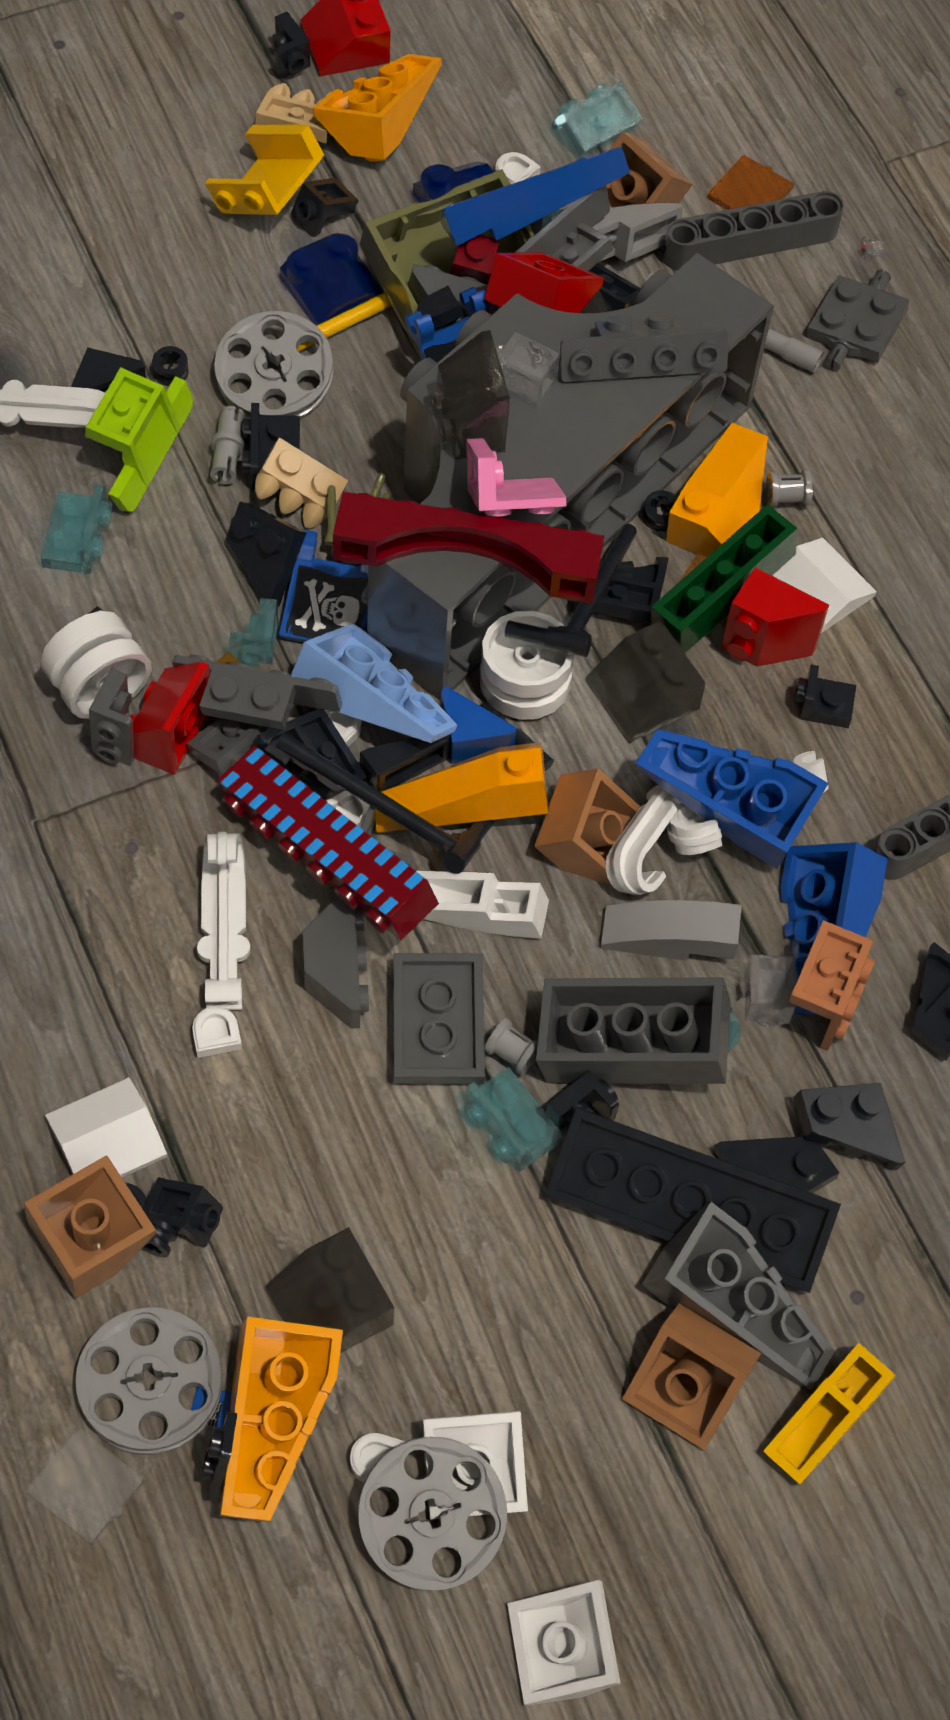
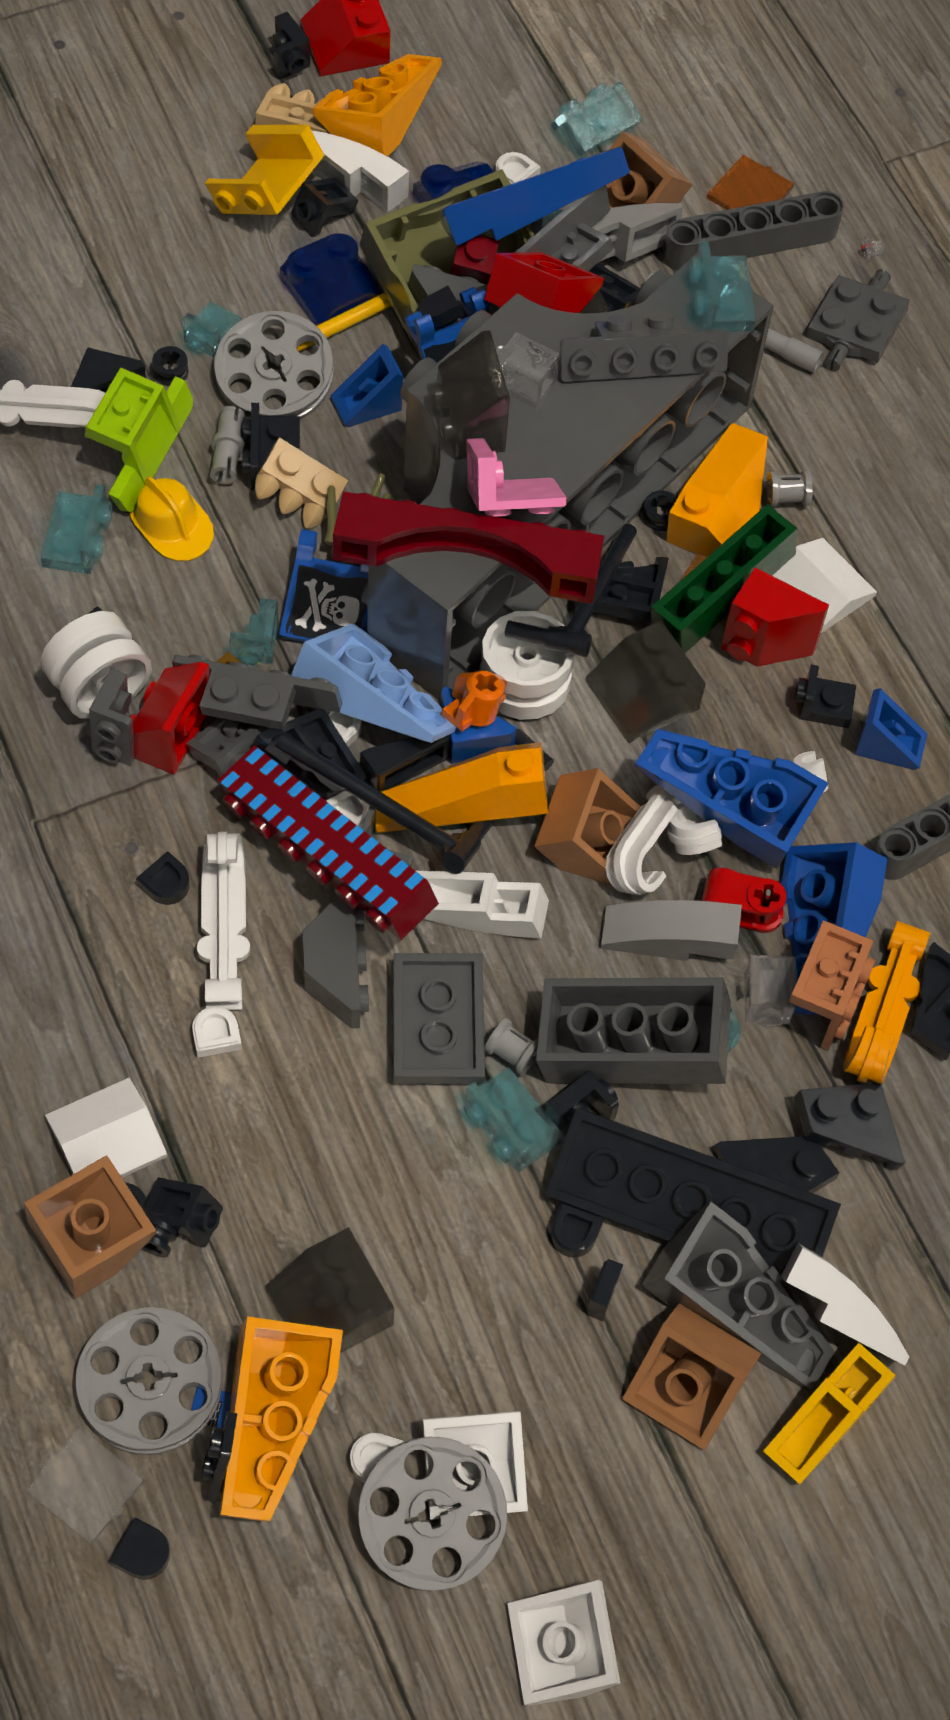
(142, 1551): none -> black tile
(165, 880): none -> black tile
(172, 520): none -> yellow piece
(208, 328): none -> clear light blue bracket
(265, 548): black wing -> none
(362, 170): none -> white slope
(370, 390): none -> blue slope
(476, 699): none -> orange piece
(574, 1230): none -> black tile
(604, 1289): none -> black tile
(722, 291): none -> clear light blue bracket
(749, 891): none -> red piece
(842, 1303): none -> white slope
(886, 1006): none -> light orange piece
(890, 734): none -> blue slope

